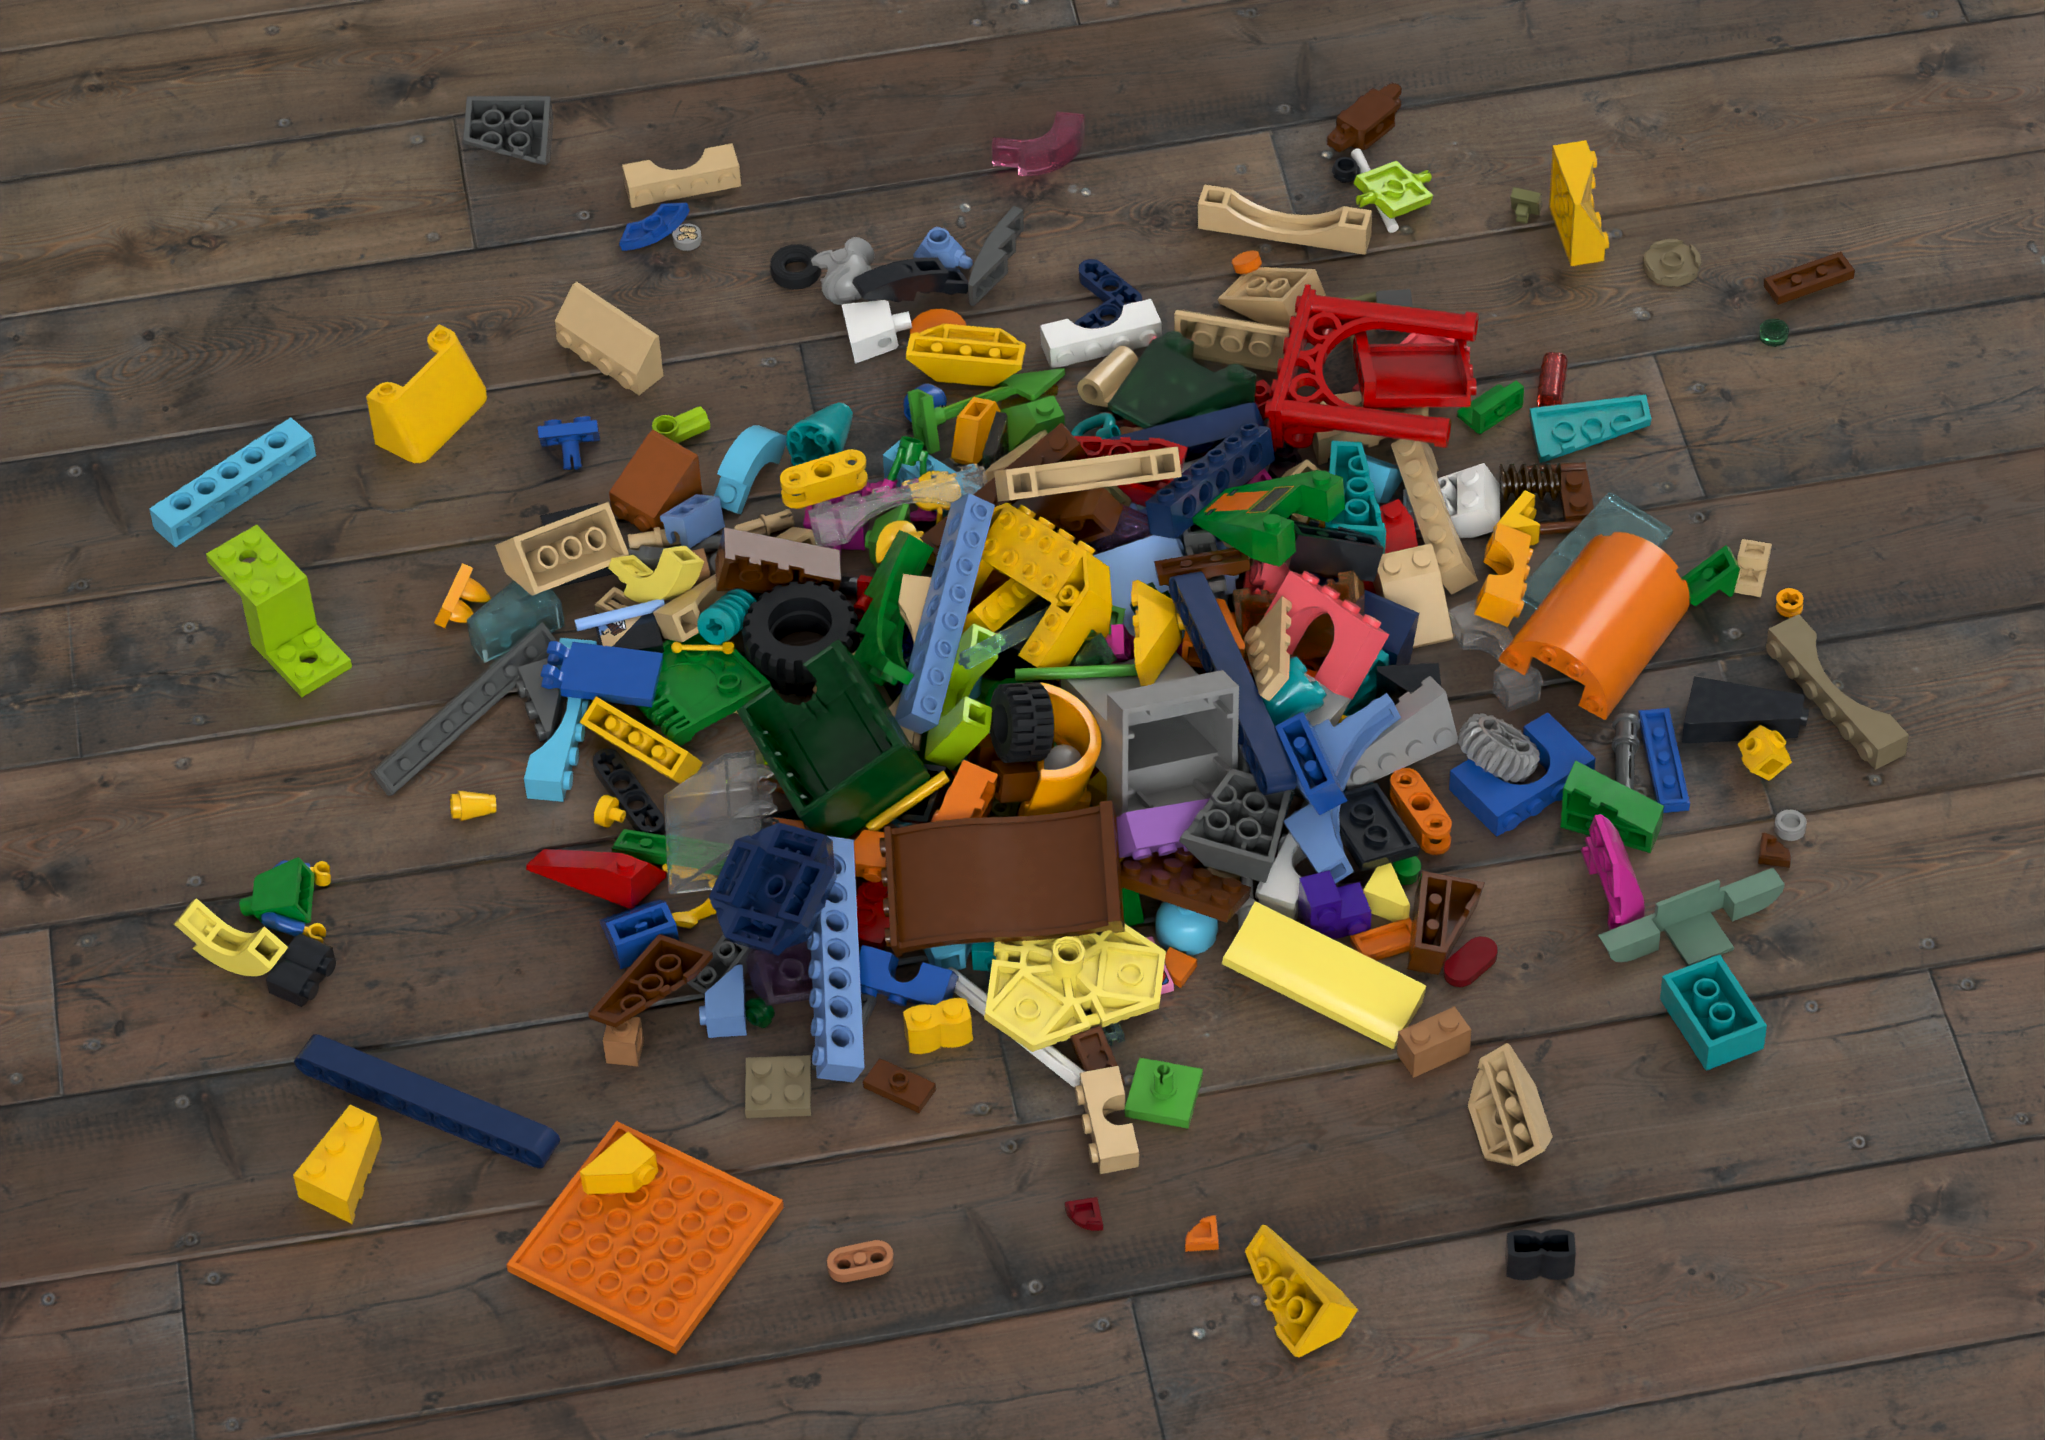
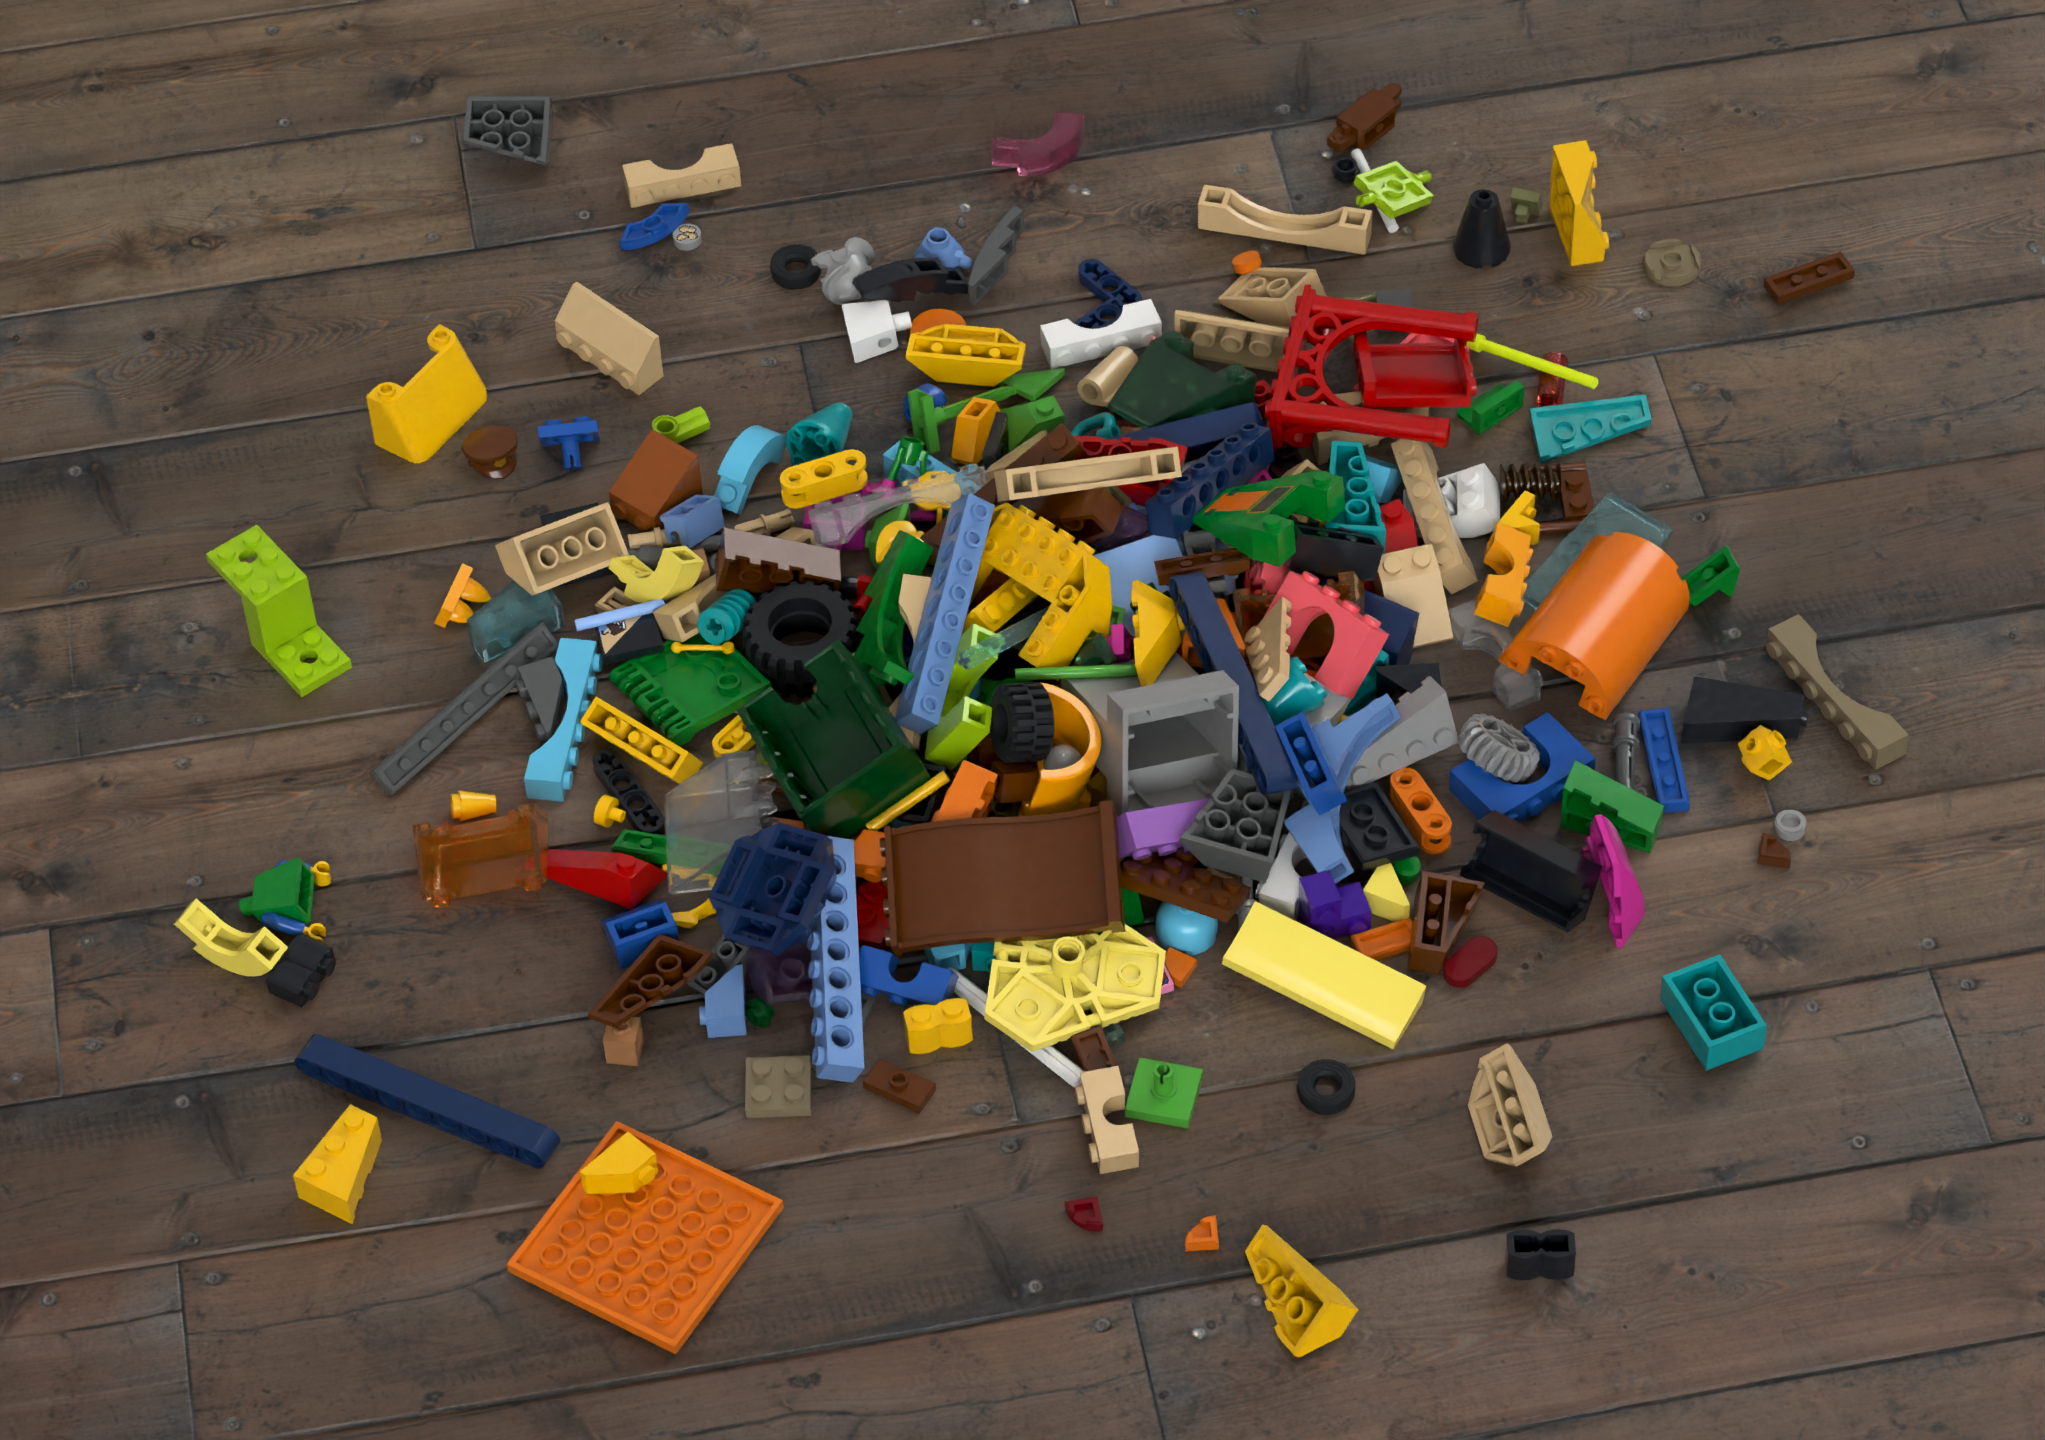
(232, 482): medium azure brick -> none
(482, 856): none -> clear orange windscreen
(492, 451): none -> reddish brown hat
(603, 672): blue tile -> none
(732, 738): none -> yellow plate
(860, 1261): nougat plate -> none
(1053, 390): clear yellow hinge -> none
(1326, 1103): none -> black tyre
(1434, 1042): medium nougat brick -> none
(1482, 232): none -> black cone
(1482, 344): none -> neon yellow bar
(1532, 871): none -> black brick
(1689, 919): sand green piece -> none
(1753, 565): tan slope -> none
(1773, 332): clear green tile -> none
(1792, 596): light orange bush -> none

